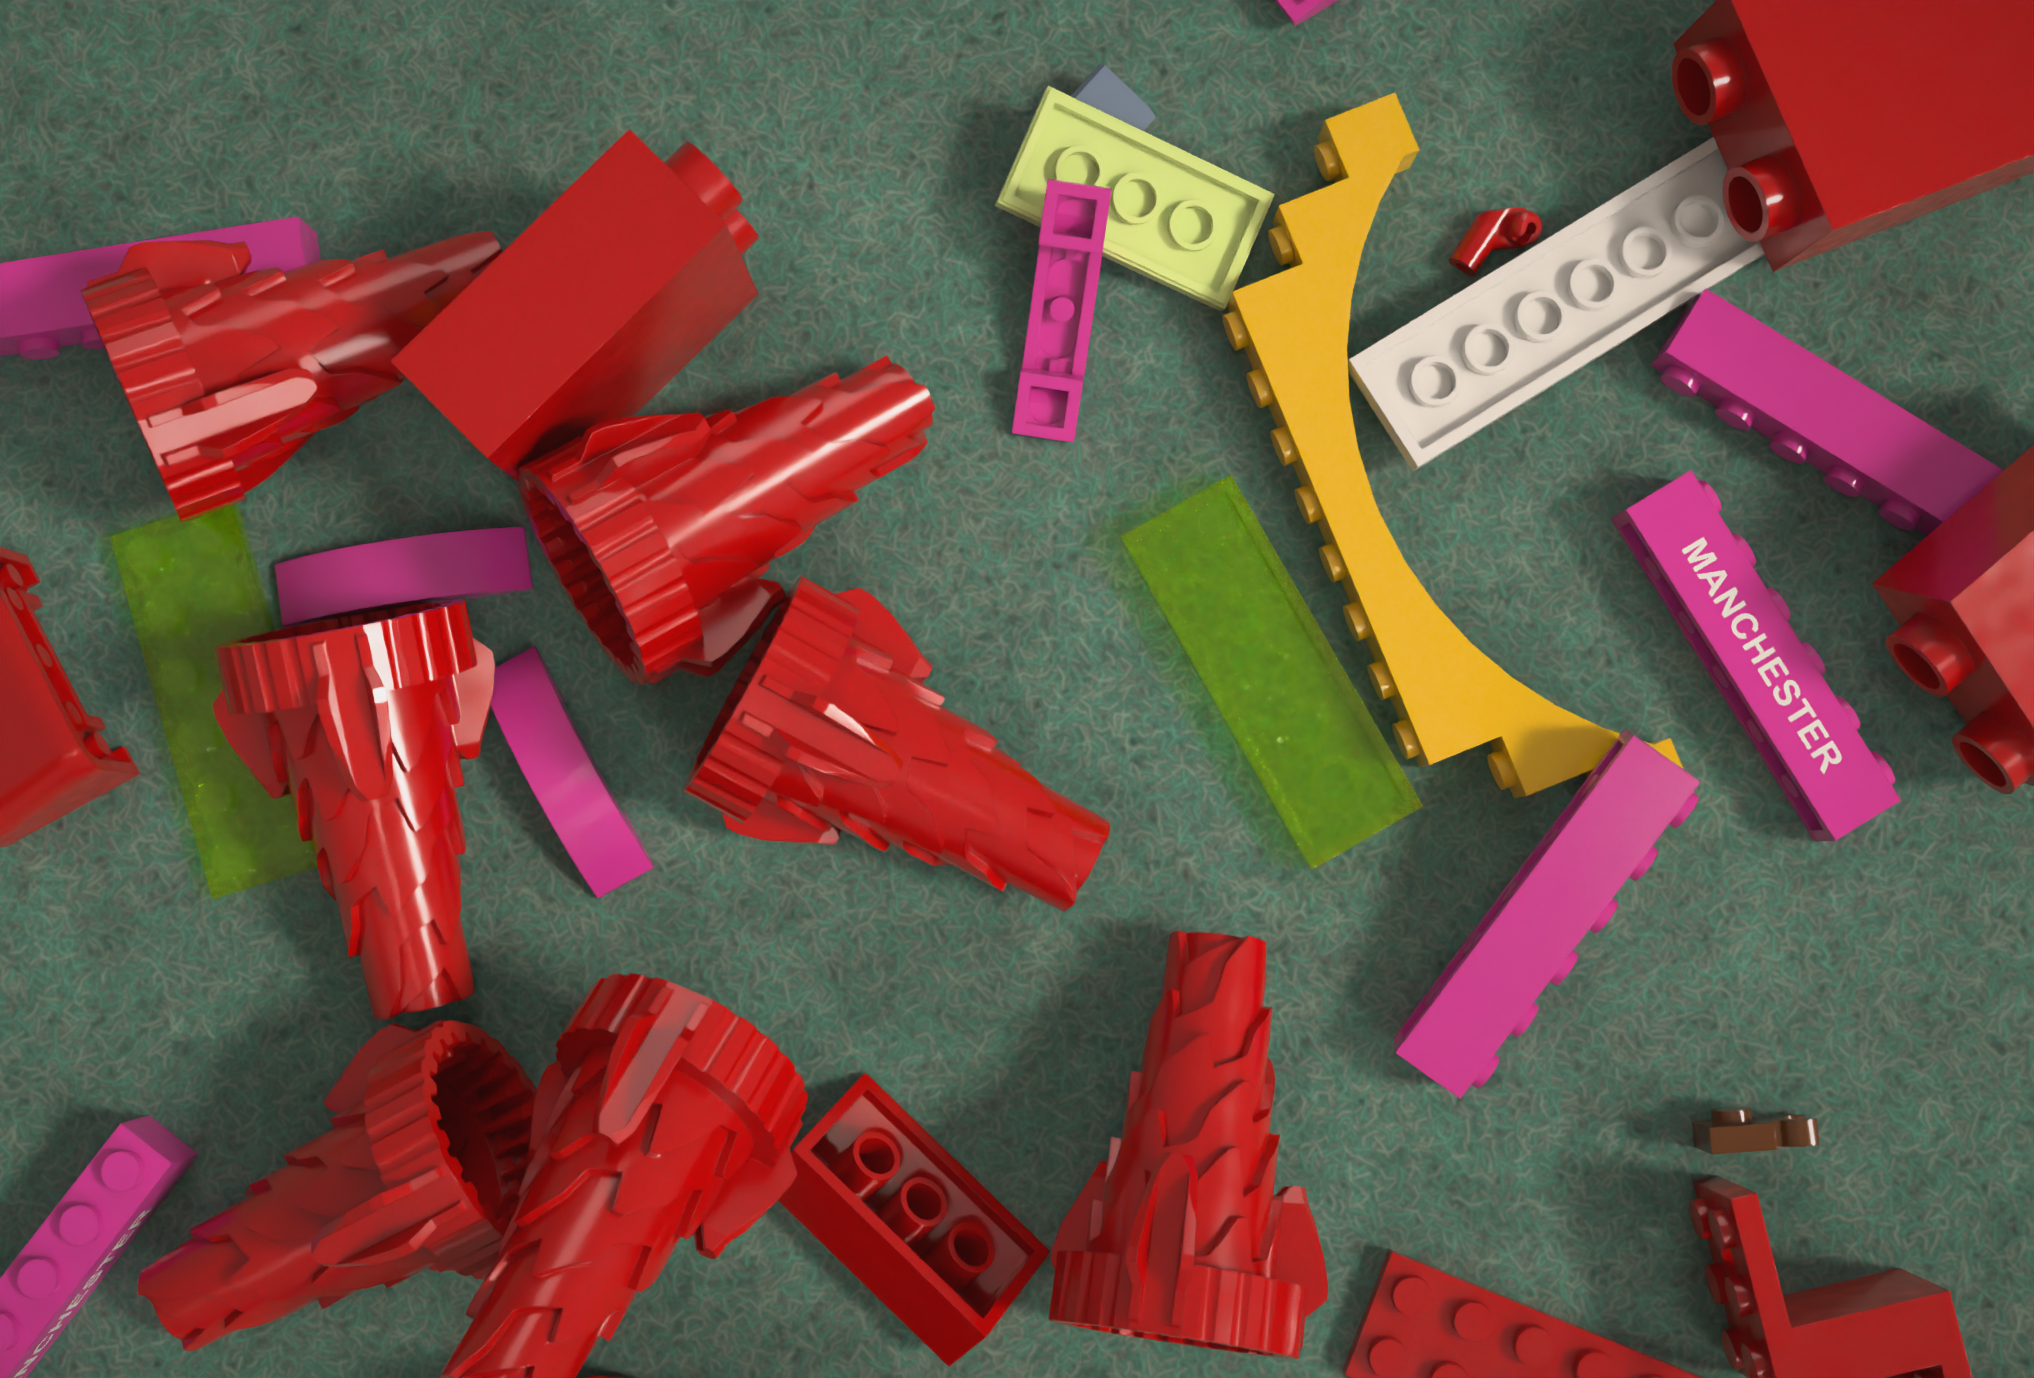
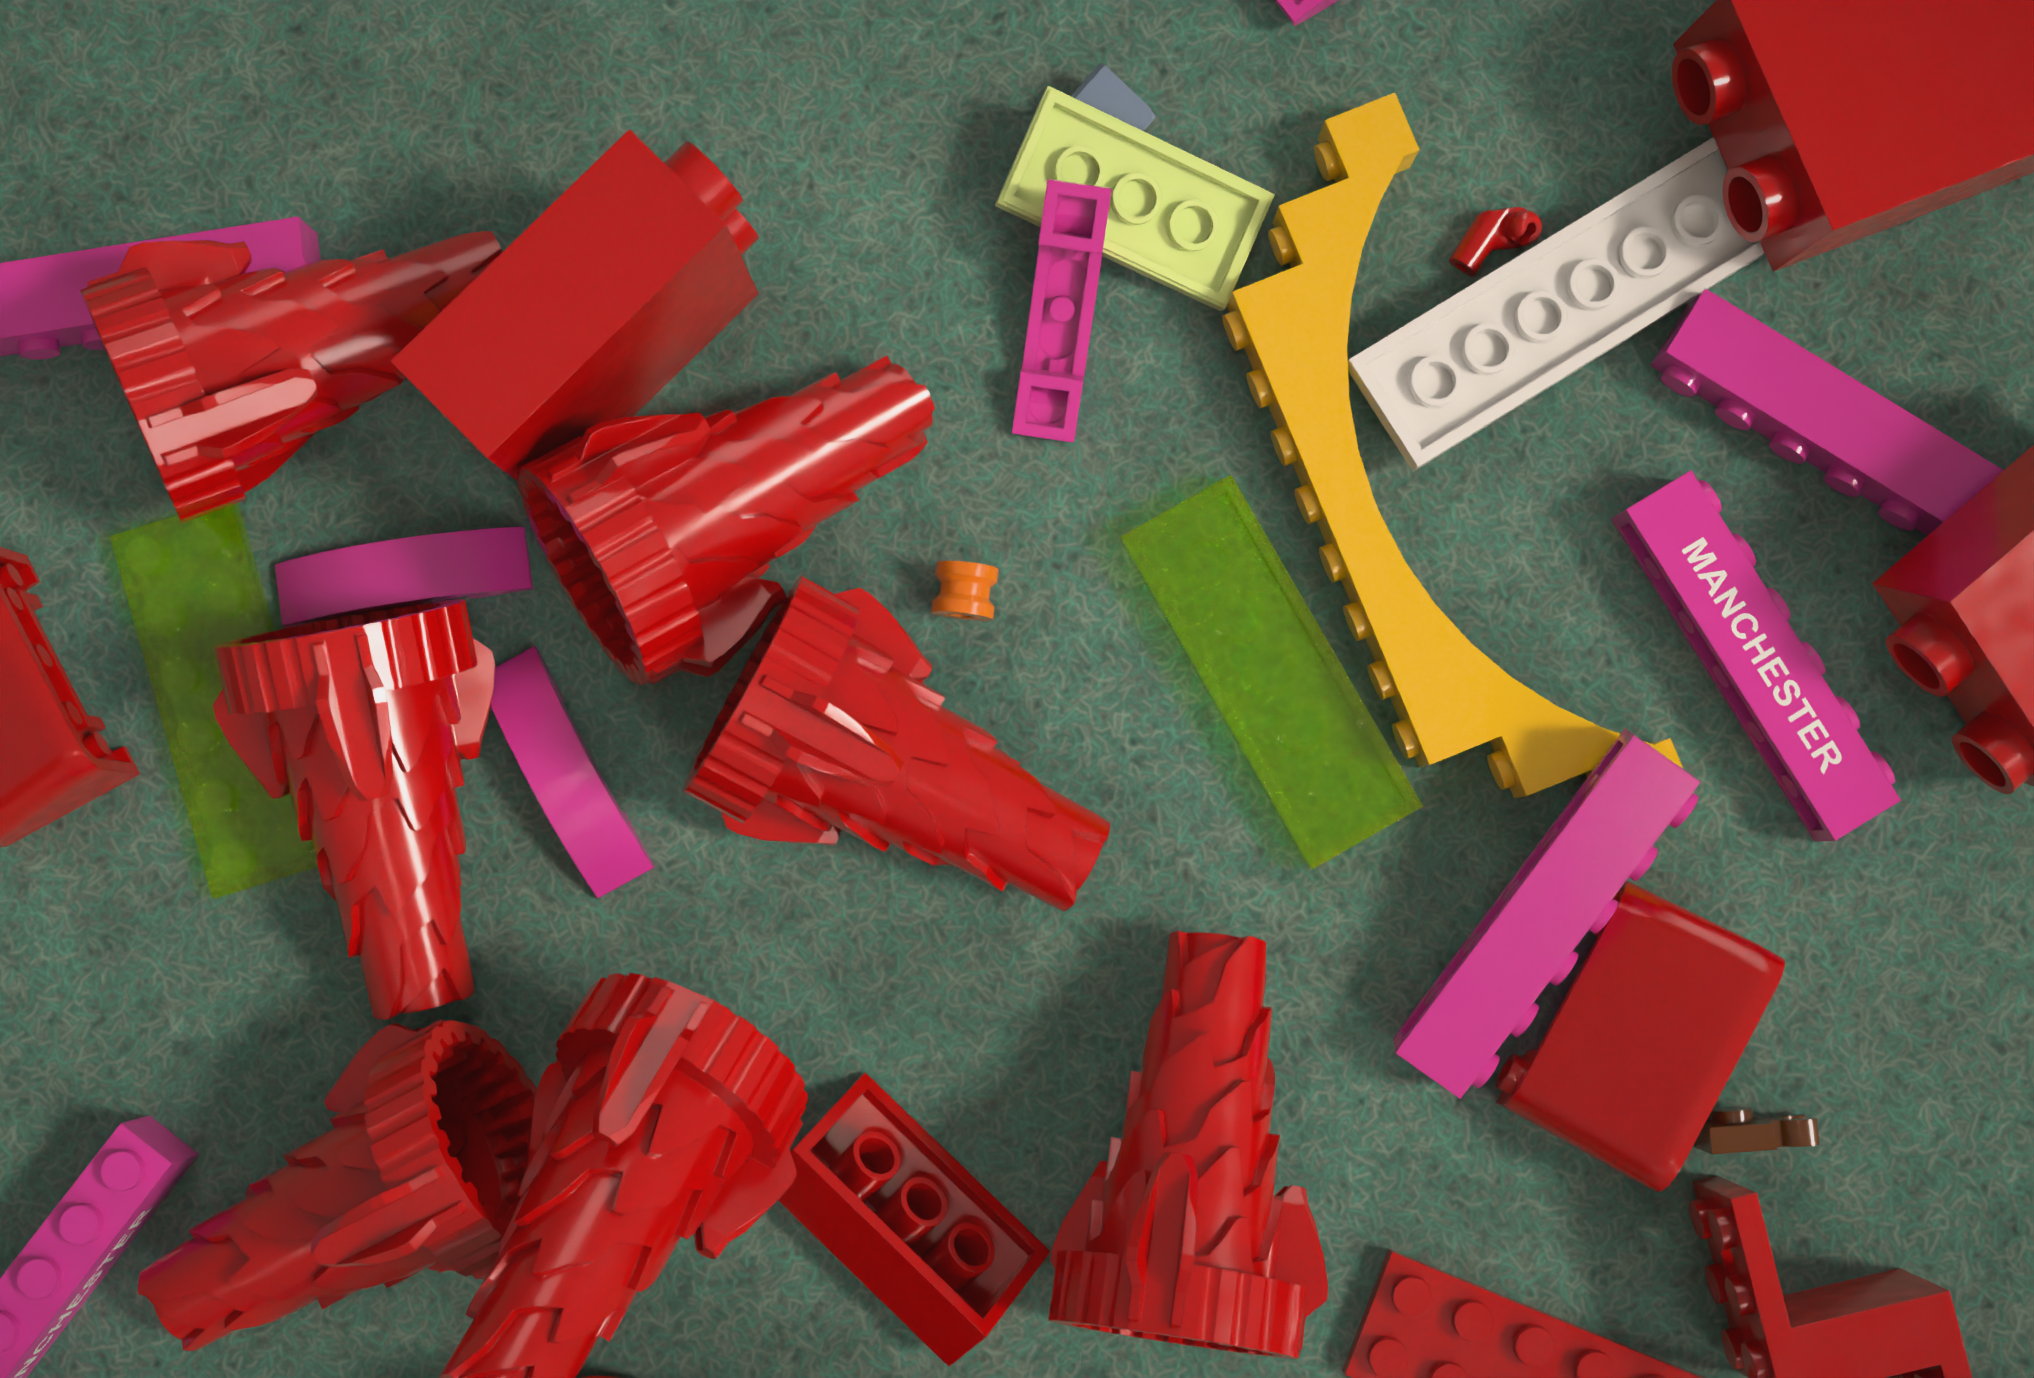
(964, 590): none -> orange wheel
(1644, 1037): none -> red windscreen

